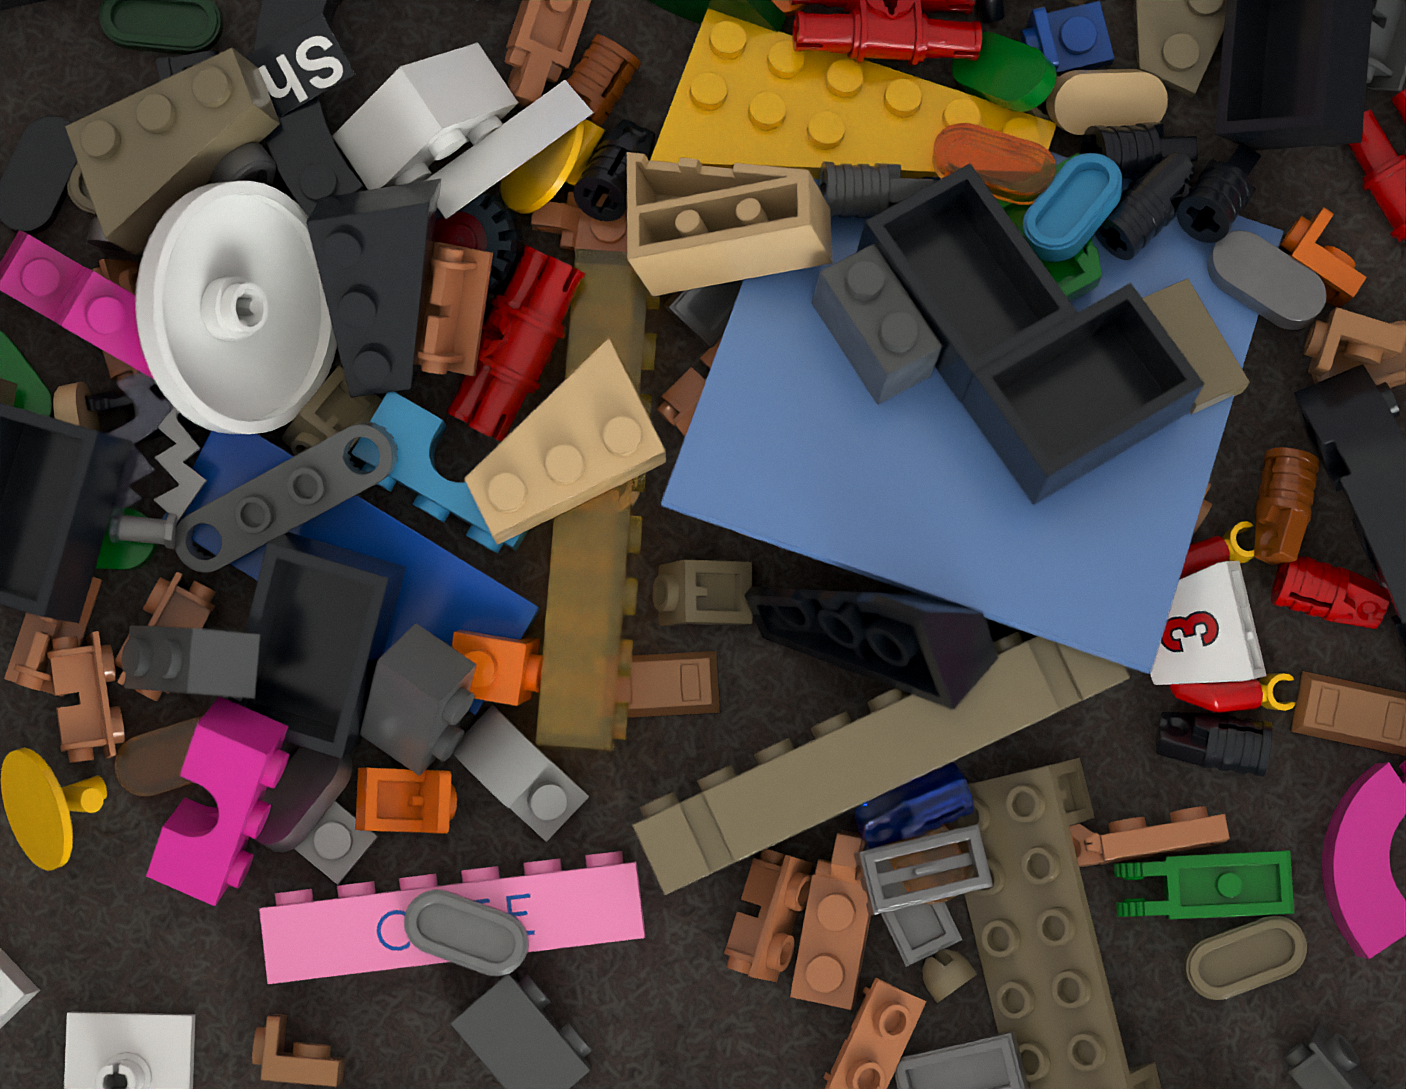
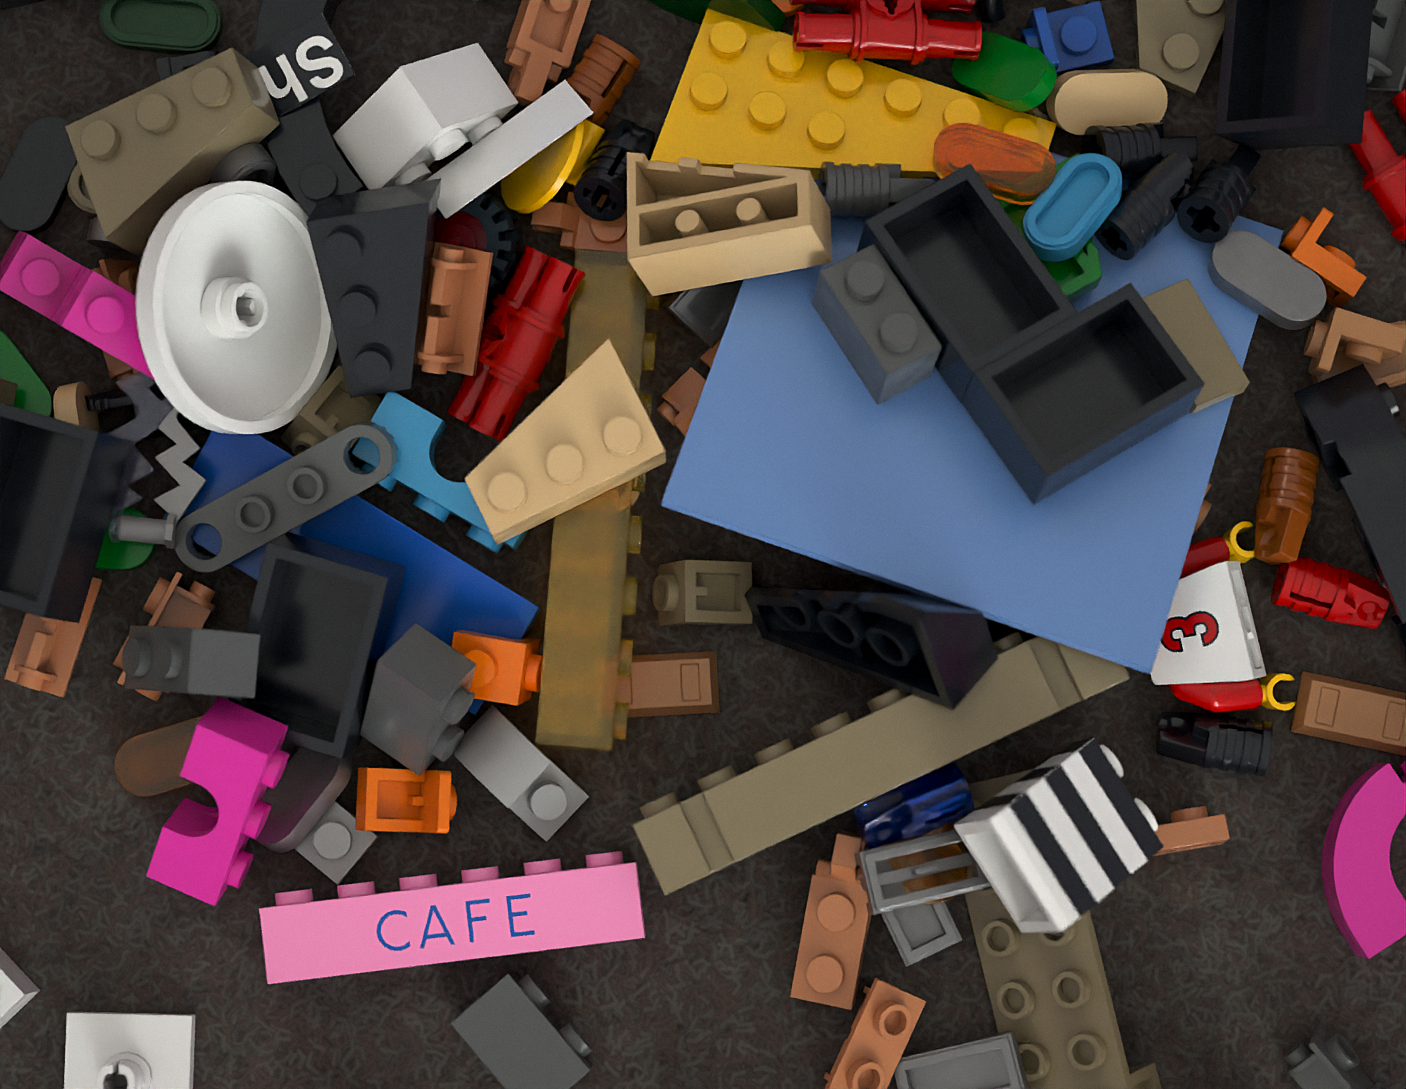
(41, 808): yellow shield -> none
(92, 721): nougat hinge -> none
(306, 1065): medium nougat bracket -> none
(466, 932): flat silver tile -> none
(765, 943): nougat hinge -> none
(946, 973): dark tan hinge -> none
(1061, 837): none -> white slope
(1213, 885): green hinge -> none
(1245, 957): dark tan tile -> none

